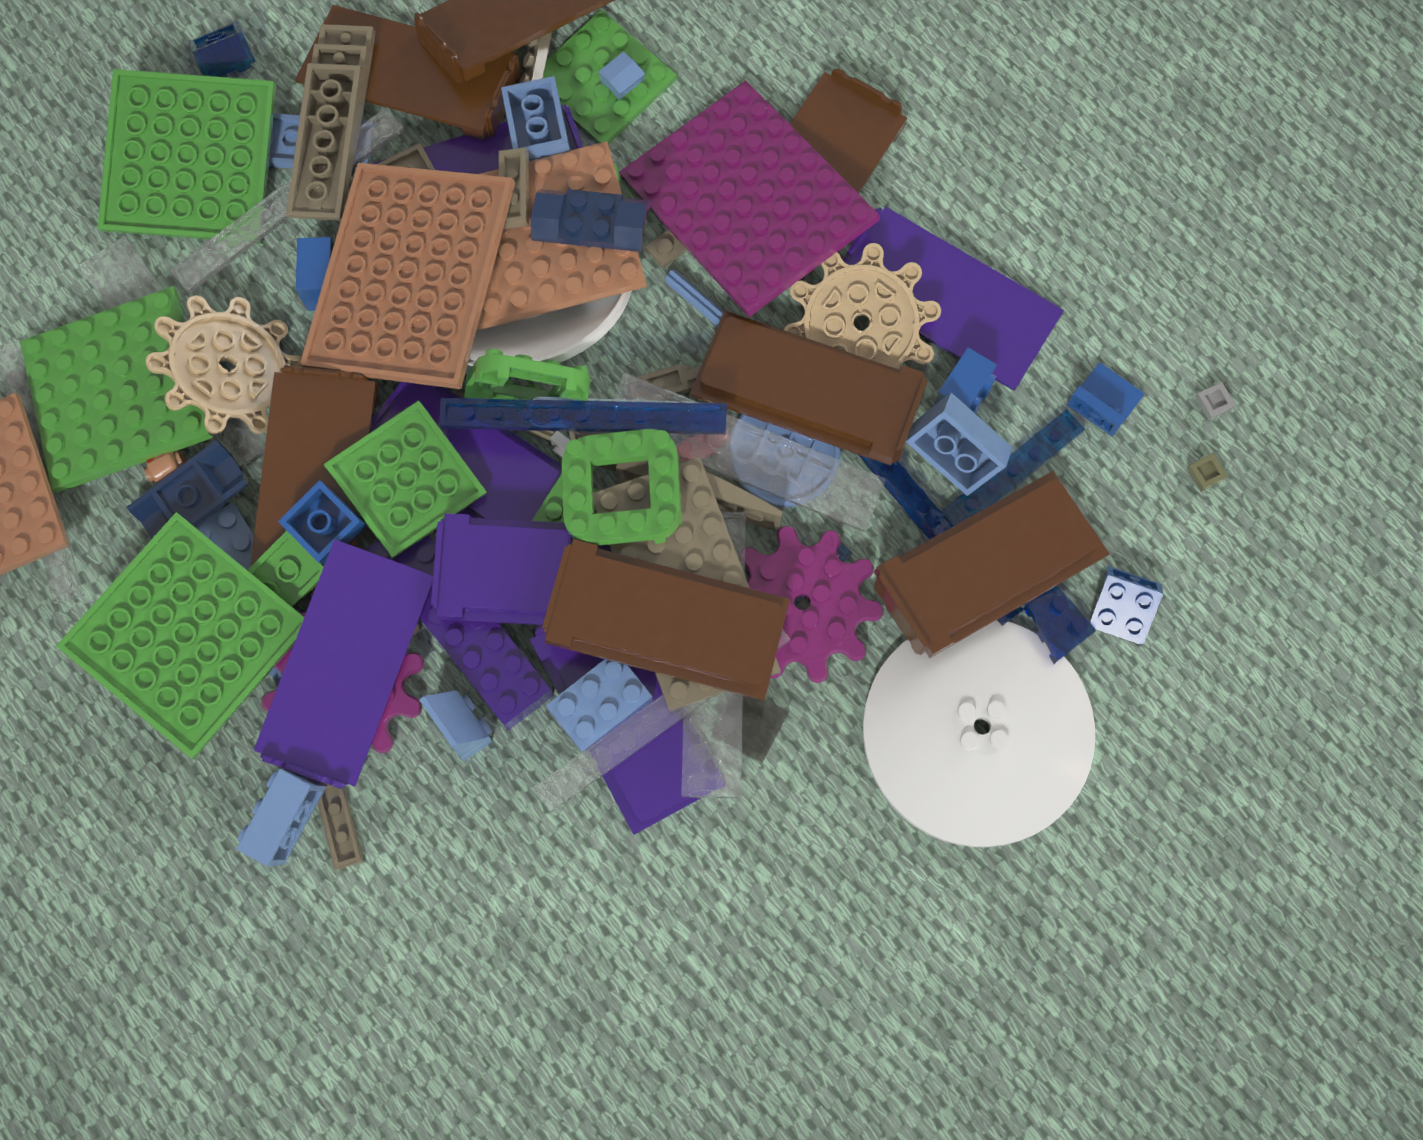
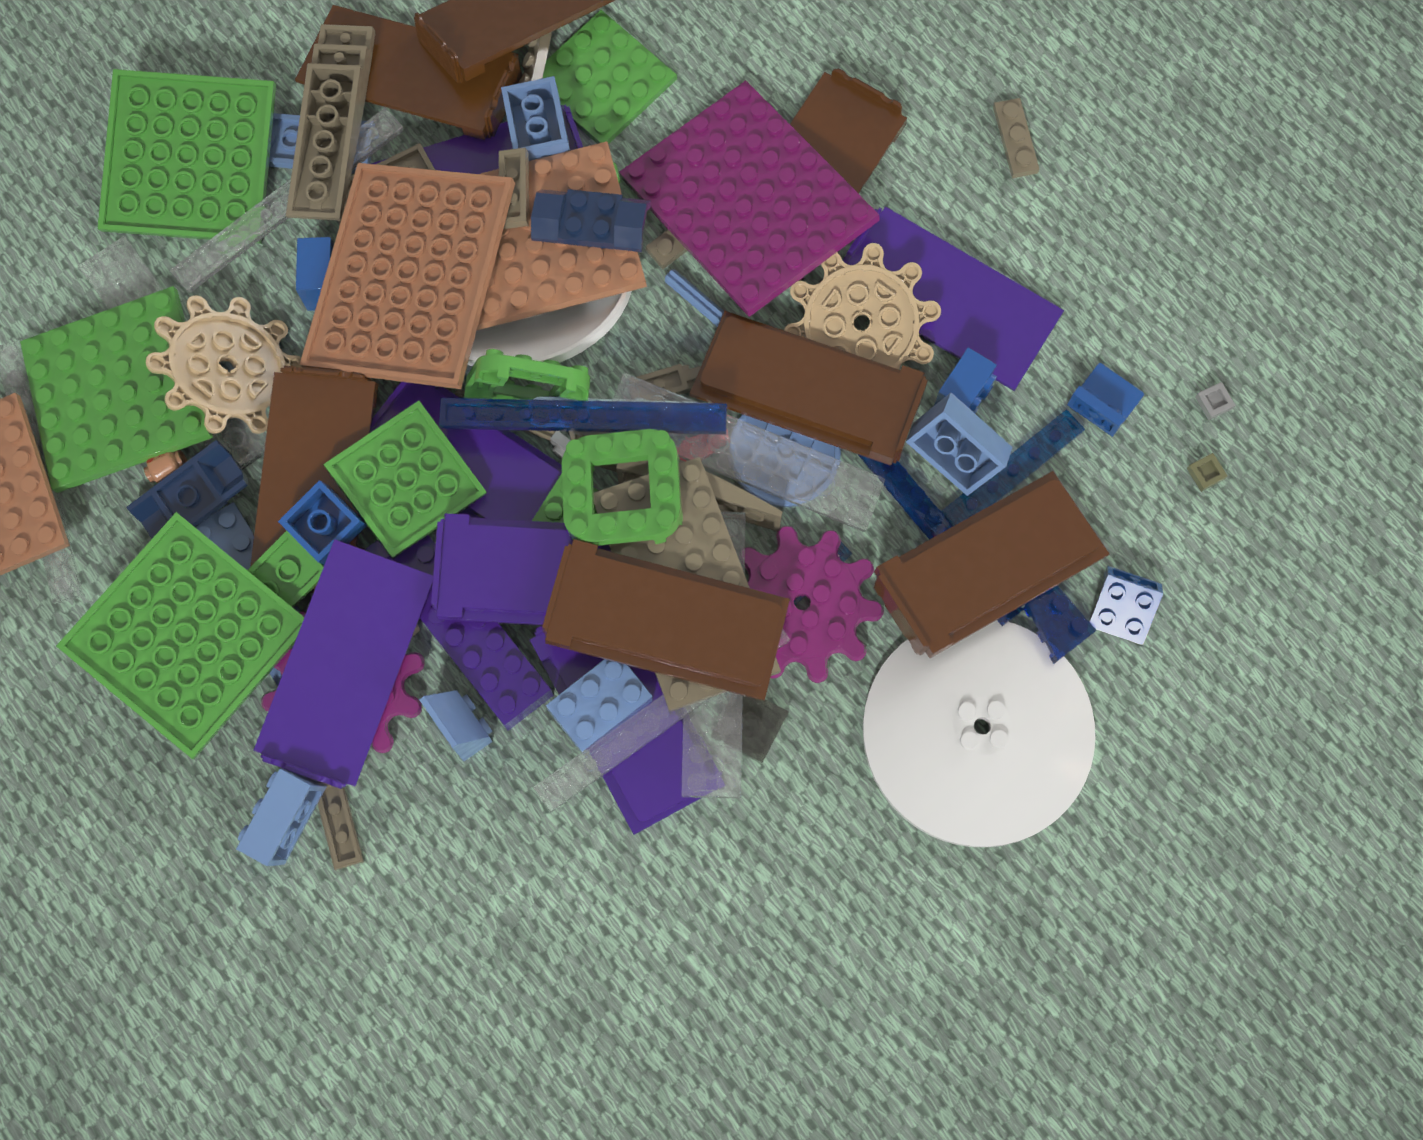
(222, 51): clear blue slope -> none
(621, 75): medium blue piece -> none
(1016, 138): none -> dark tan plate

